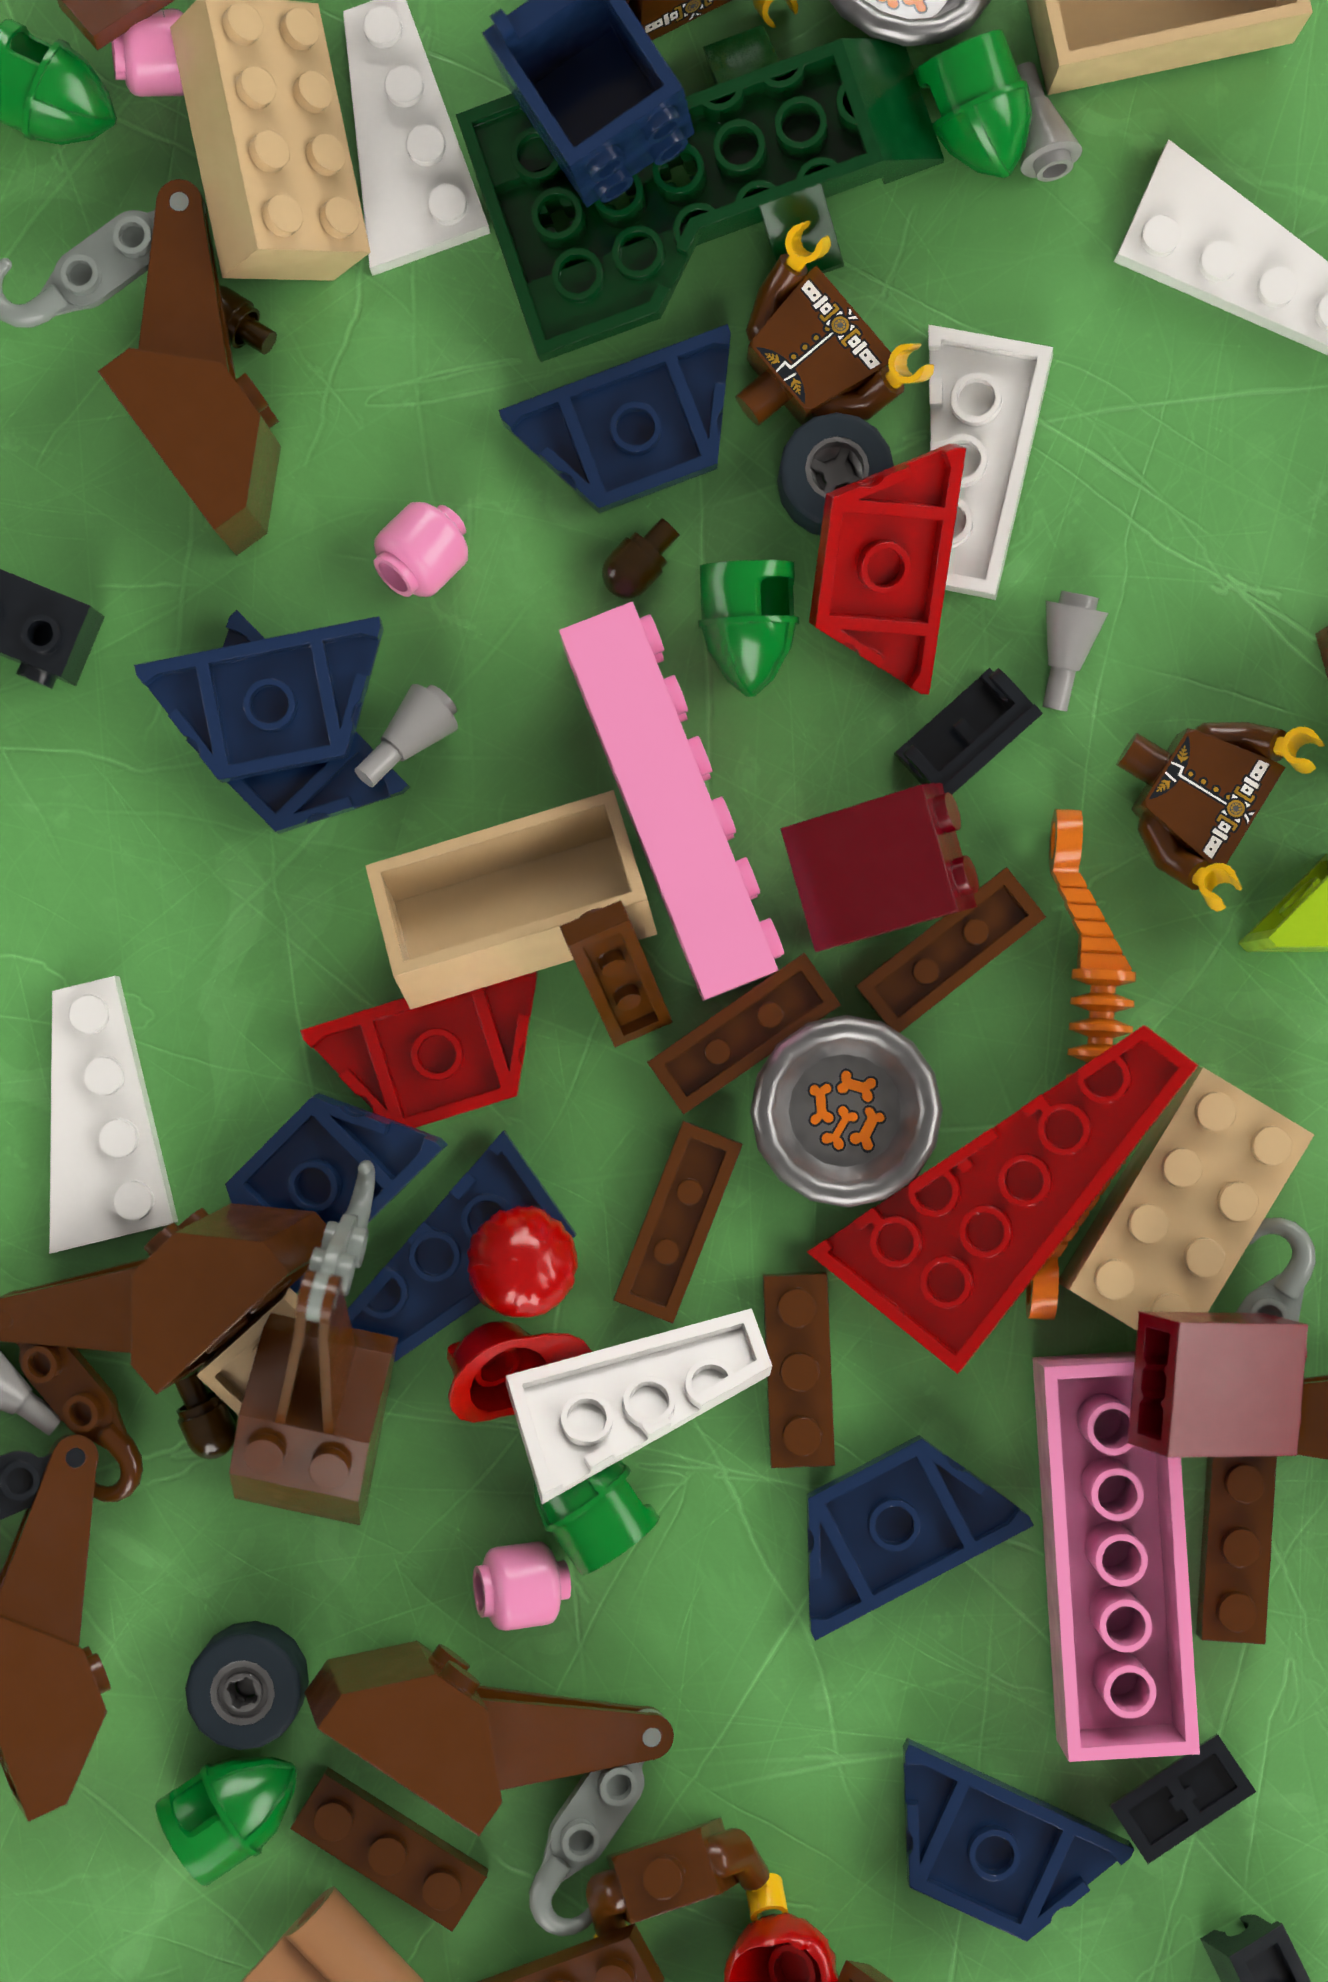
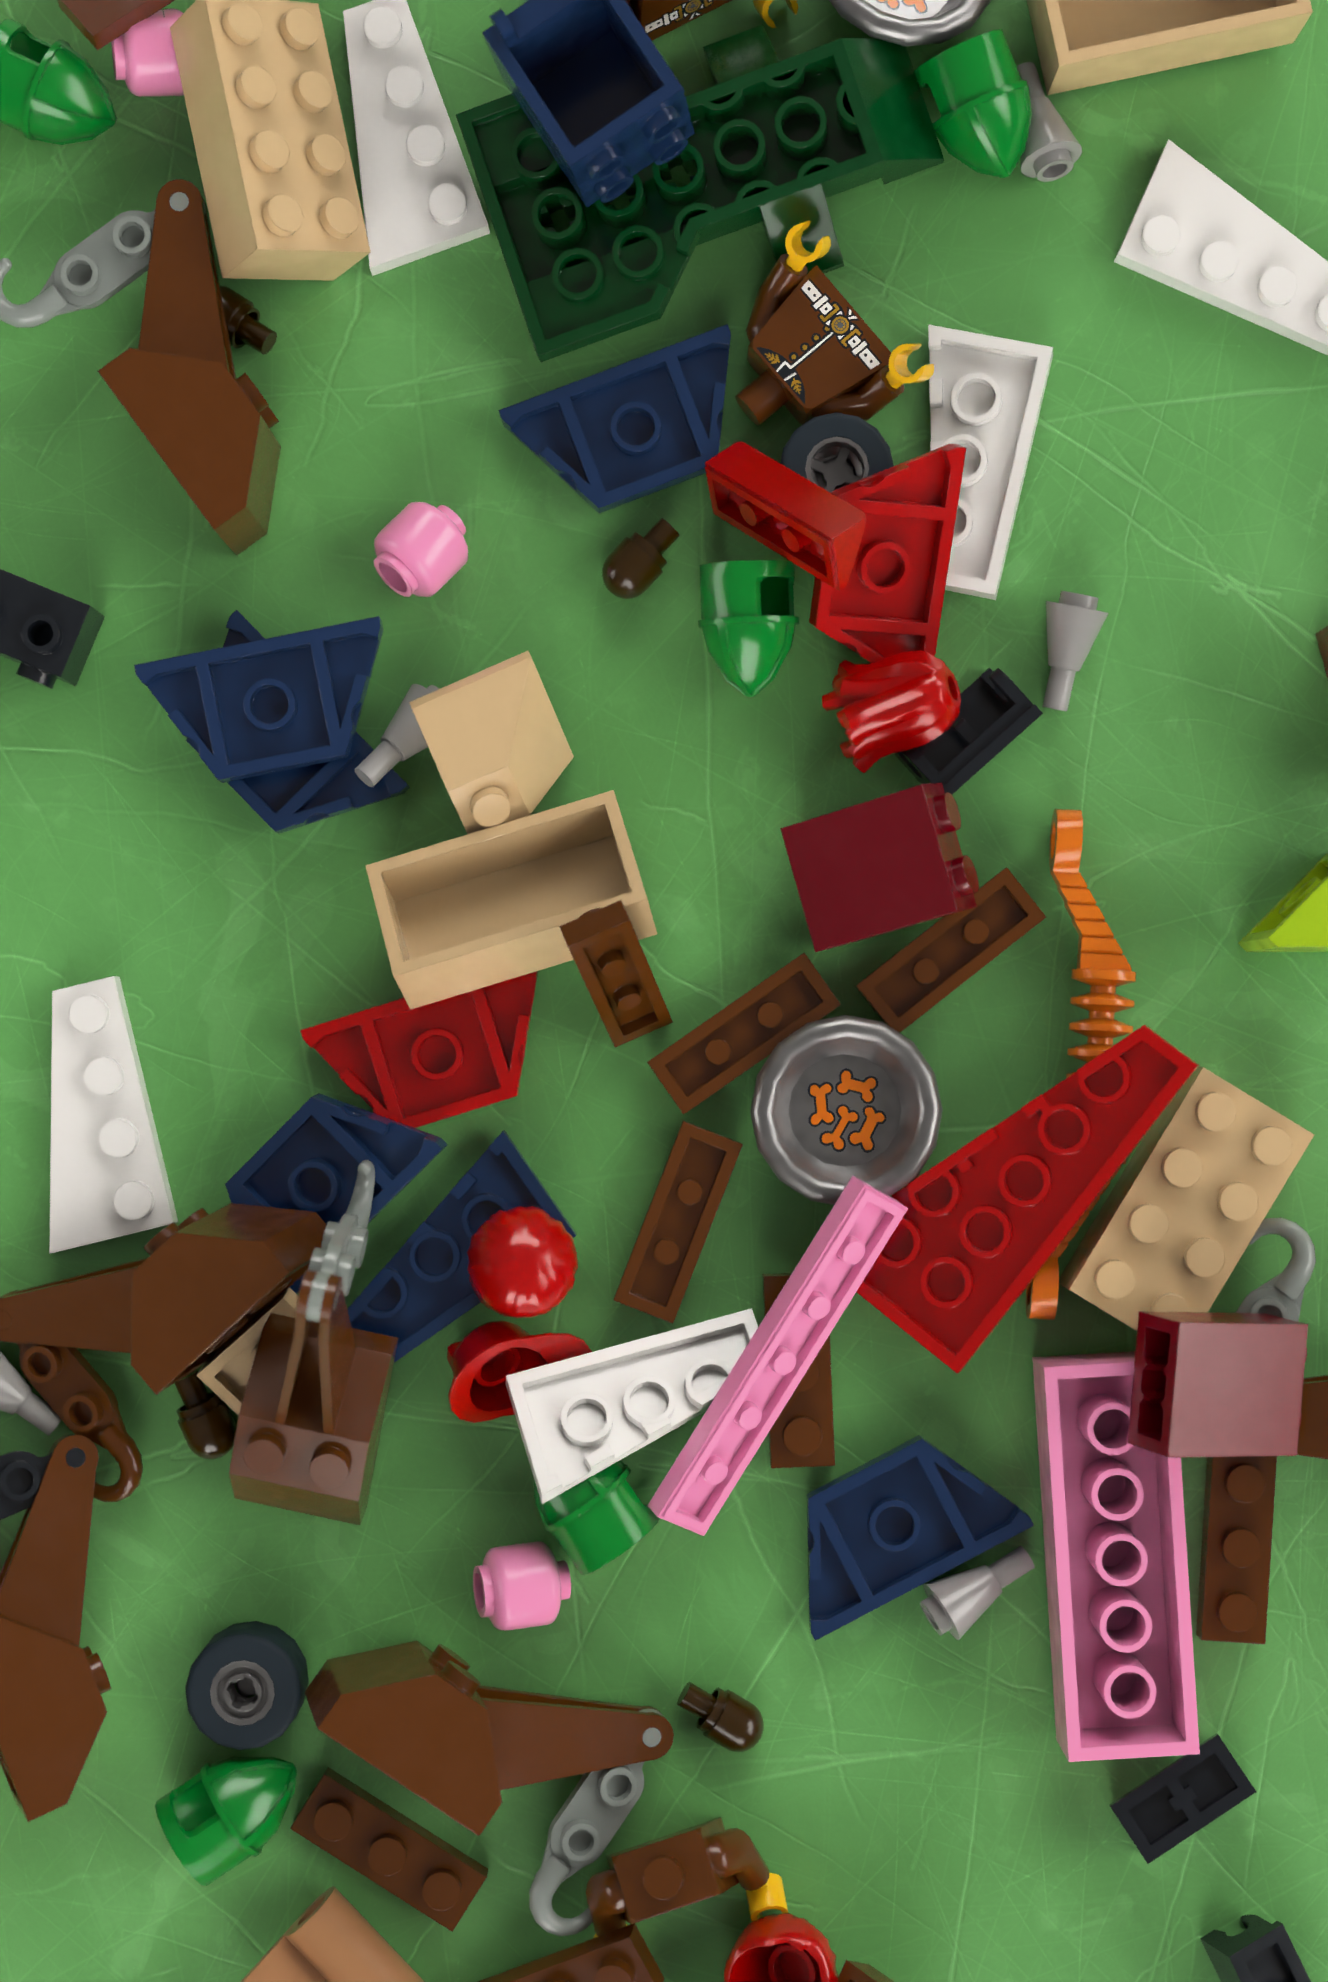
(494, 742): none -> tan slope
(668, 801): bright pink brick -> none
(724, 1717): none -> dark brown cylinder
(777, 1357): none -> bright pink tile
(786, 512): none -> red slope
(892, 704): none -> red piece
(962, 1598): none -> light grey cone
(996, 1846): dark blue wing -> none
(1207, 795): reddish brown torso -> none

